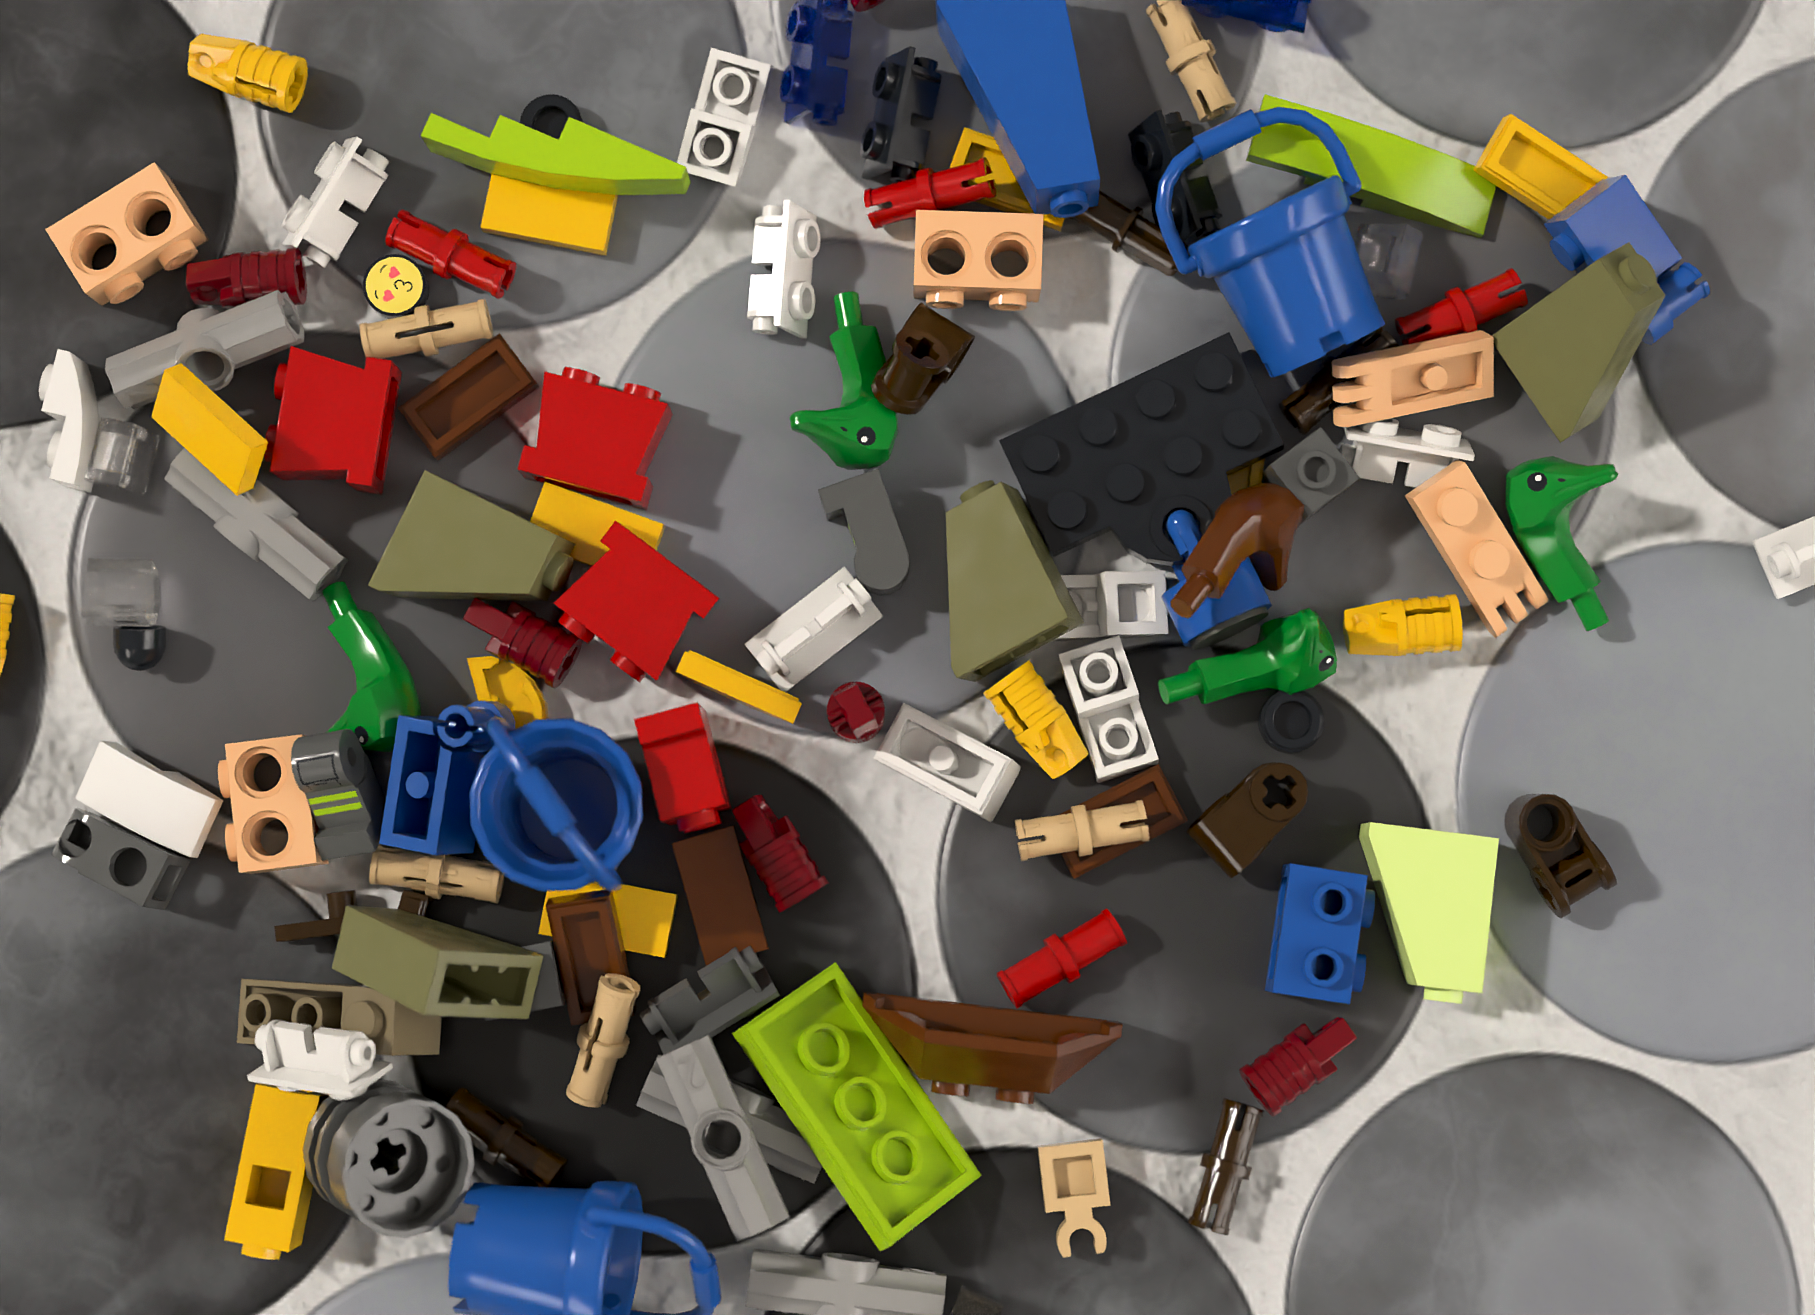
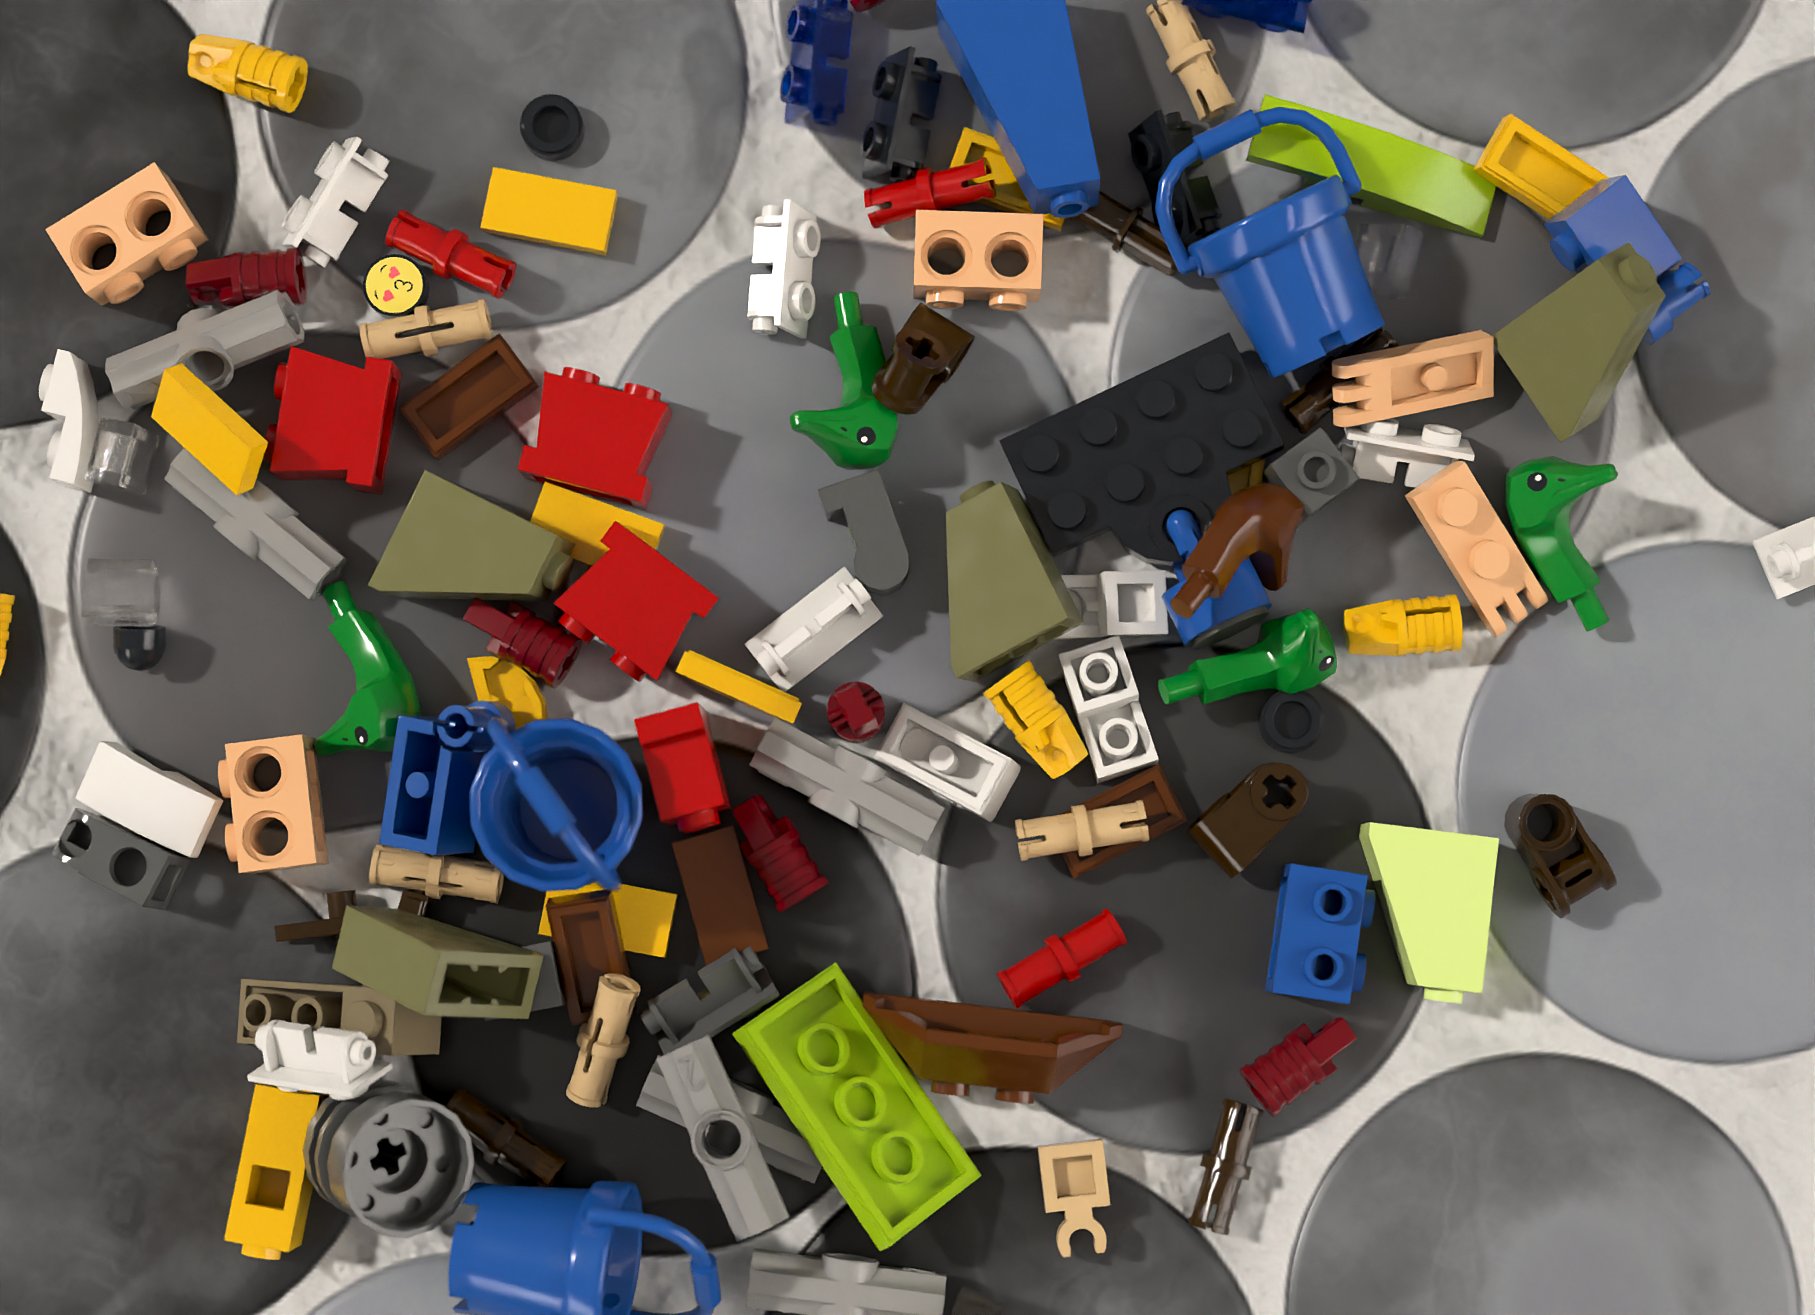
(340, 792): dark grey leg -> none
(578, 161): lime slope -> none
(724, 117): white slope -> none
(846, 786): none -> light grey piece
(1464, 309): red pin -> none

